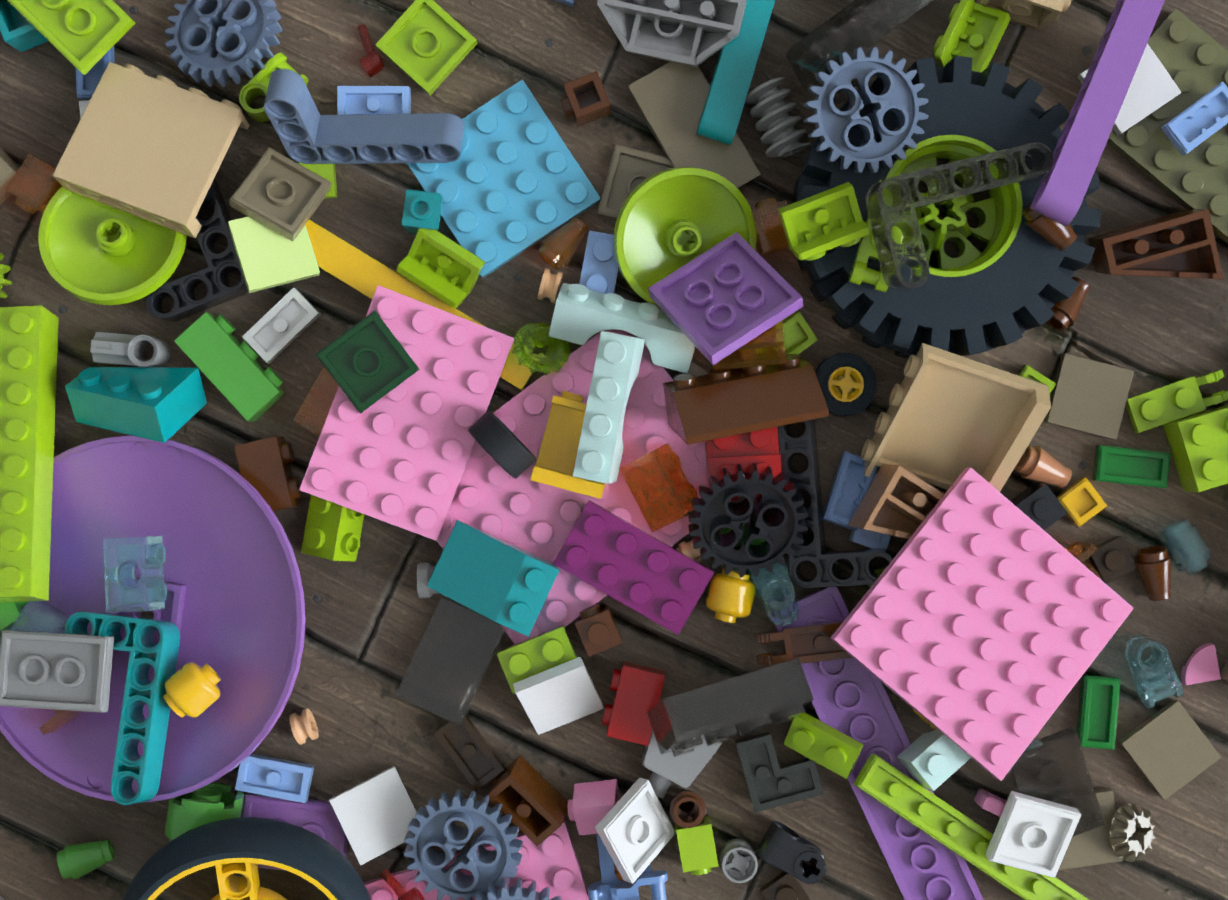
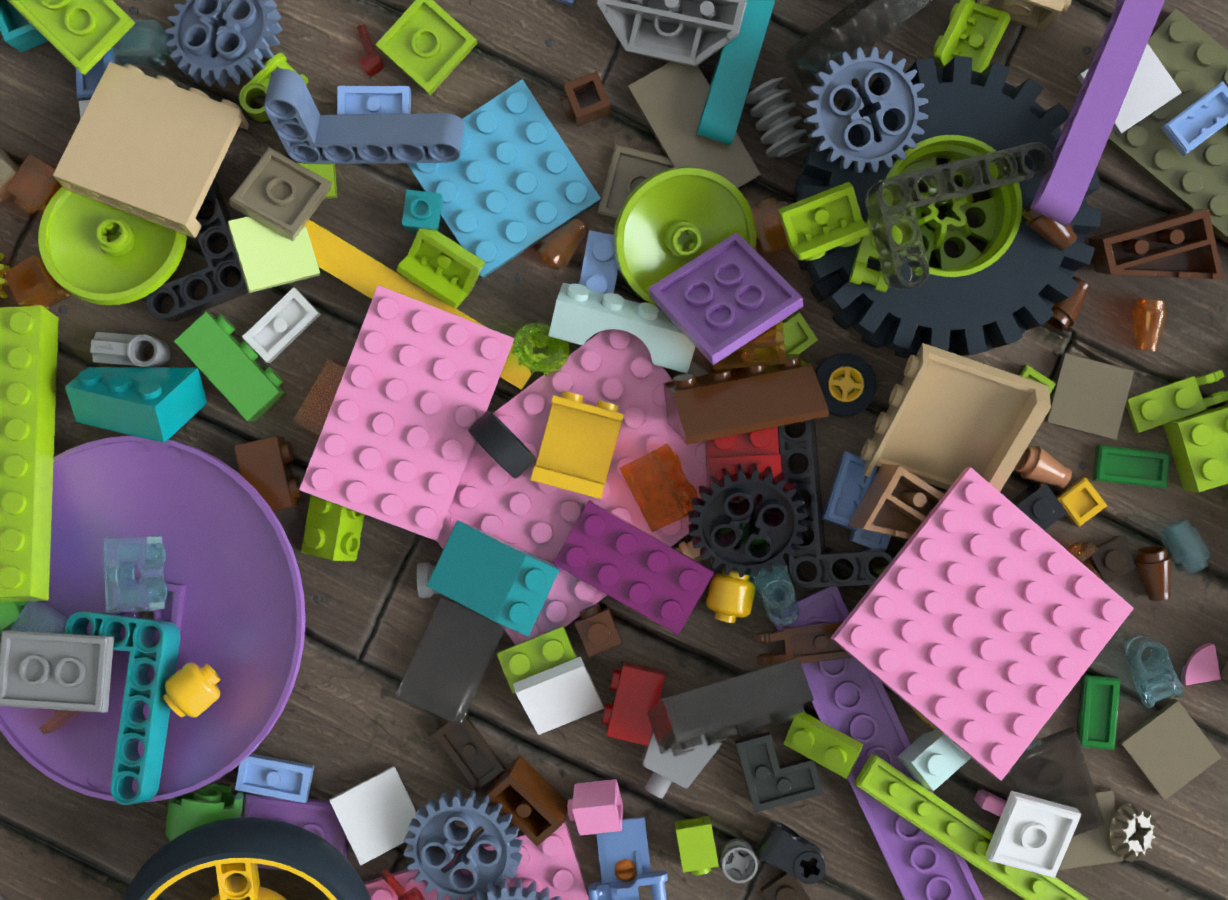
(34, 285): none -> clear orange brick
(83, 858): bright green cone -> none
(143, 44): none -> clear light blue brick
(303, 726): light nougat bush -> none
(367, 361): dark green tile -> none
(550, 285): light nougat bush -> none
(610, 387): light aqua arch -> none
(635, 830): white tile -> none
(687, 816): reddish brown cone -> none
(1148, 322): none -> clear orange cone

